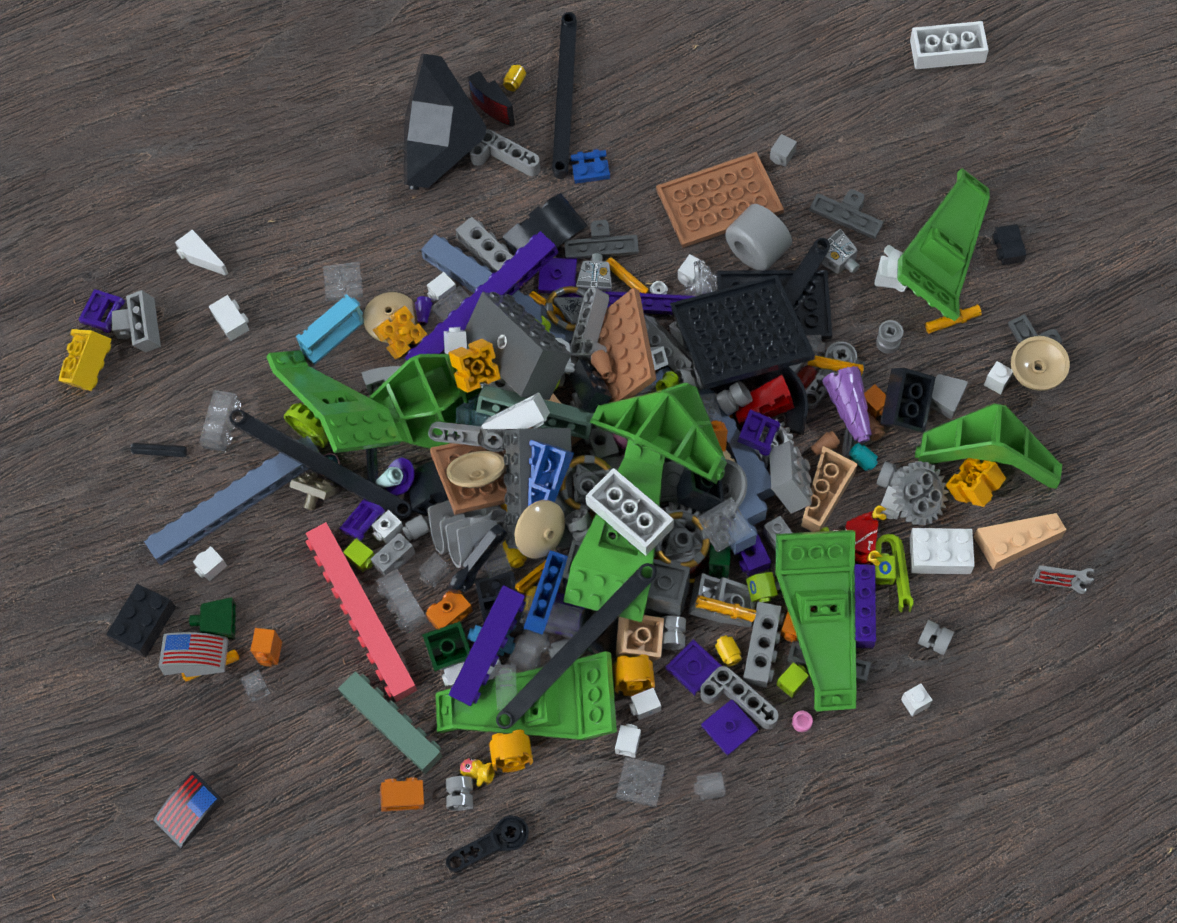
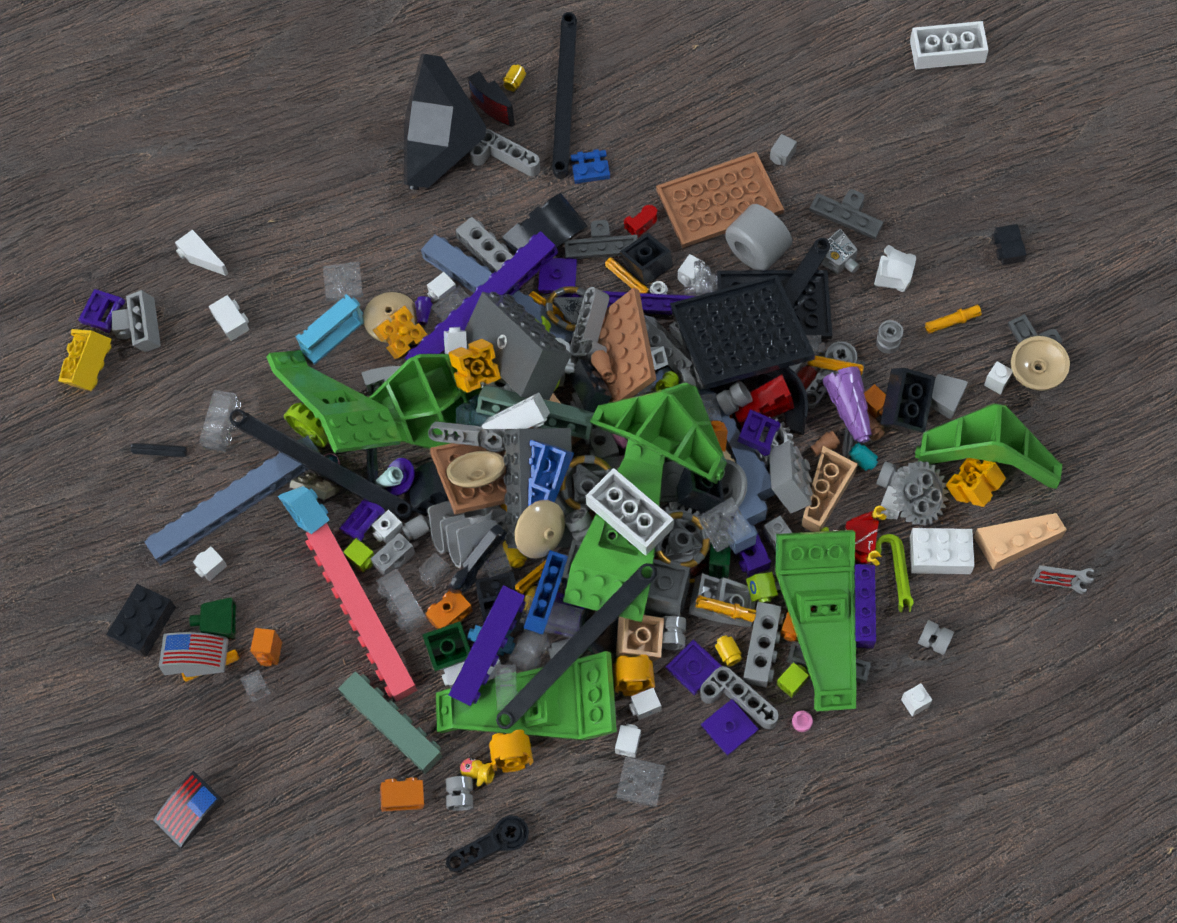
(305, 509): none -> medium azure slope
(595, 274): torso -> none
(642, 221): none -> red leg
(647, 258): none -> black slope
(709, 786): clear brick -> none
(885, 570): lime brick -> none
(942, 249): bright green wing -> none

